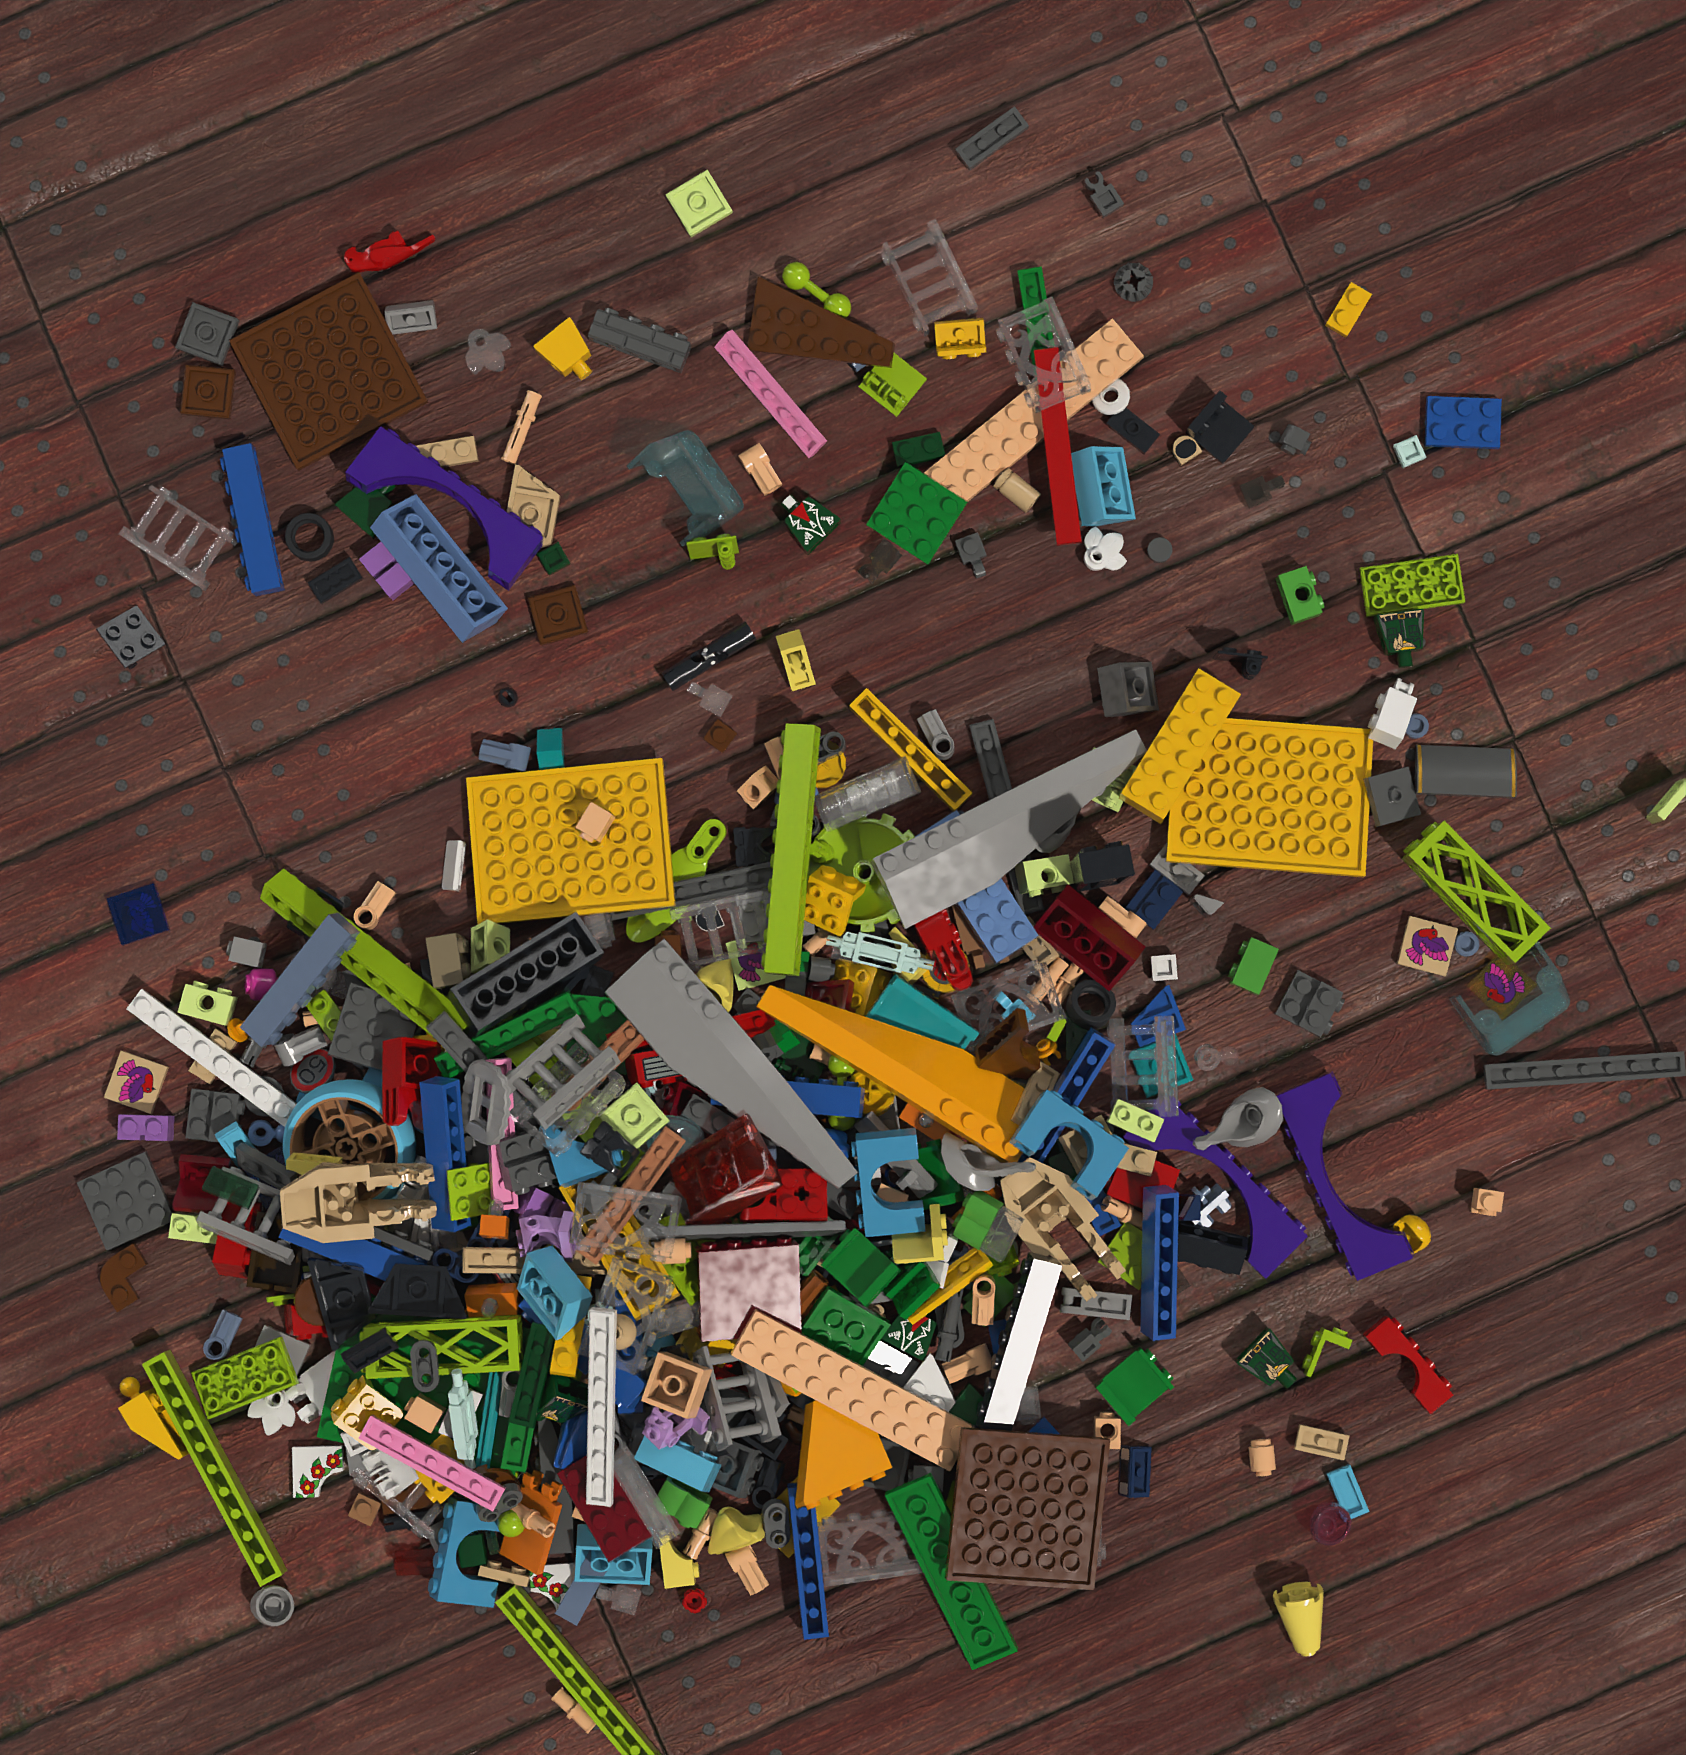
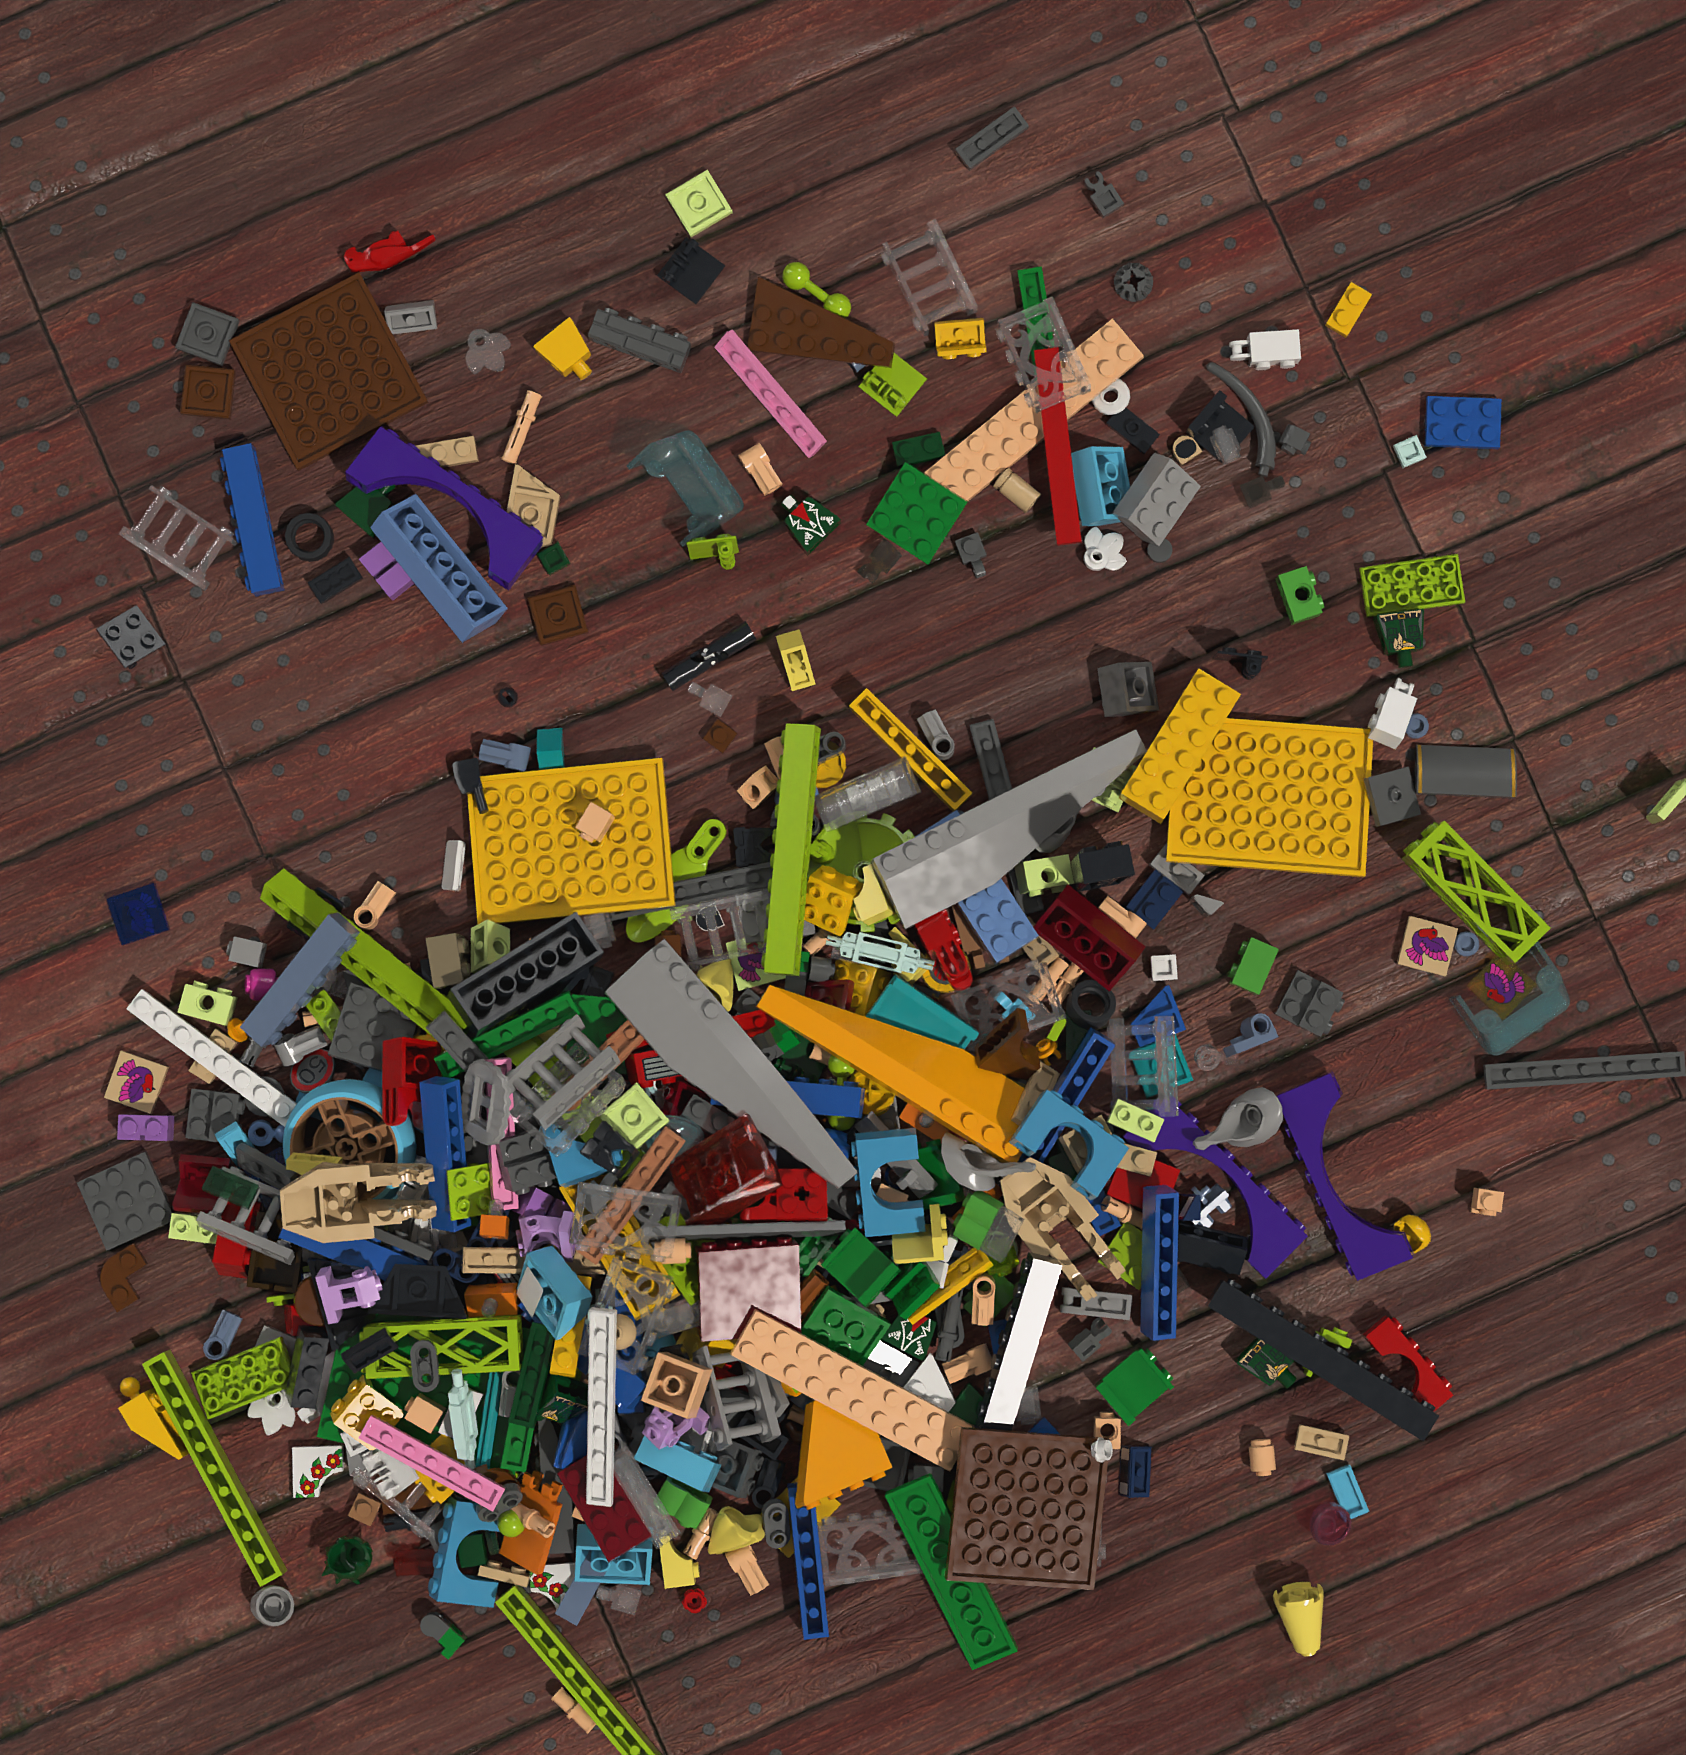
(307, 1366): none -> black brick
(348, 1558): none -> dark green hair
(364, 1282): none -> lavender tile
(443, 1631): none -> leg
(469, 781): none -> black piece
(529, 1291): none -> white sticker
(691, 270): none -> black hinge
(872, 901): none -> light yellow arch
(1101, 1450): none -> white plate
(1156, 499): none -> light grey brick
(1225, 444): none -> clear brick
(1250, 1037): none -> sand blue plate
(1263, 427): none -> dark grey animal
(1269, 349): none -> white brick
(1321, 1359): none -> black brick

